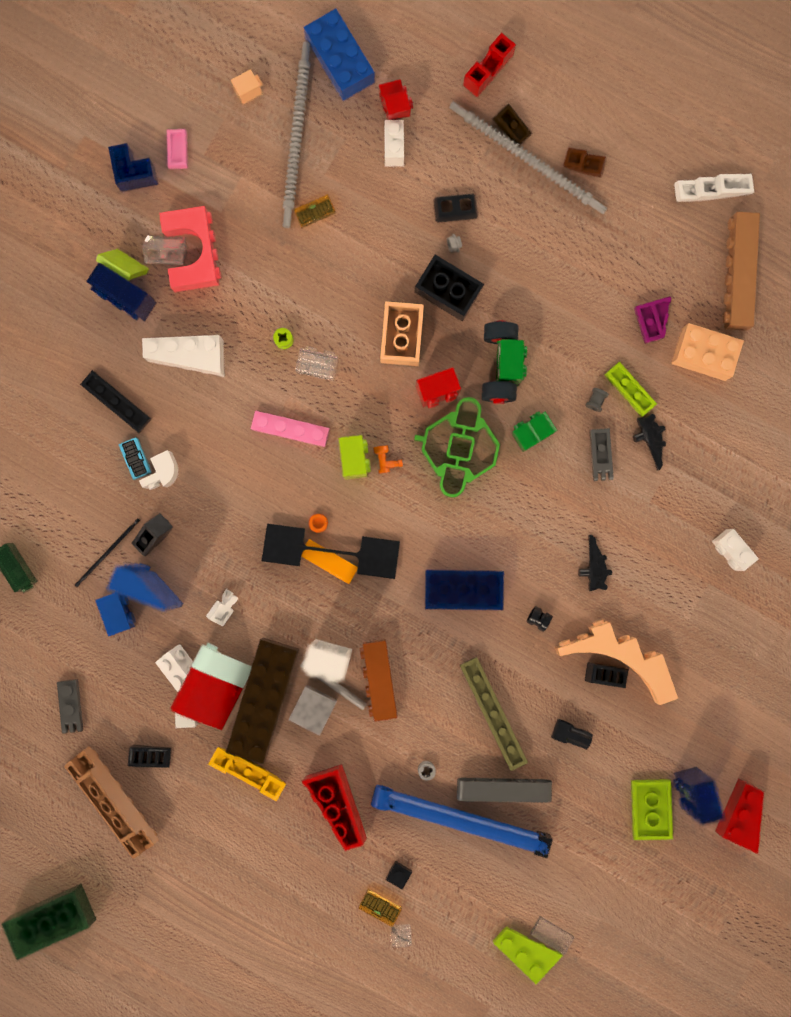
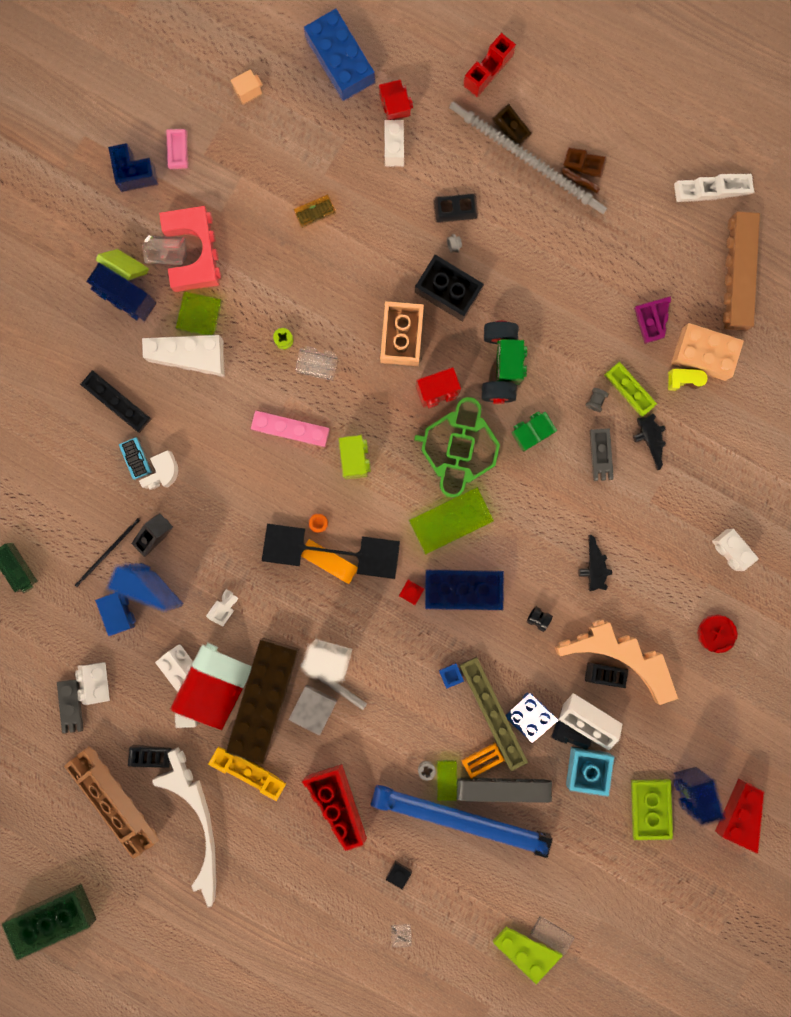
(92, 683): none -> white bracket
(180, 782): none -> white slope
(198, 314): none -> clear neon green tile
(304, 66): light grey hose -> none
(379, 680): dark orange brick -> none
(380, 908): clear yellow tile -> none
(385, 465): orange piece -> none
(411, 592): none -> red plate
(446, 780): none -> clear neon green tile
(451, 520): none -> clear neon green tile
(451, 675): none -> blue plate
(481, 752): none -> light orange tile
(531, 717): none -> hinge
(580, 180): none -> reddish brown piece
(589, 771): none -> medium azure brick
(591, 722): none -> white brick
(686, 377): none -> neon yellow leg
(717, 633): none -> red tile

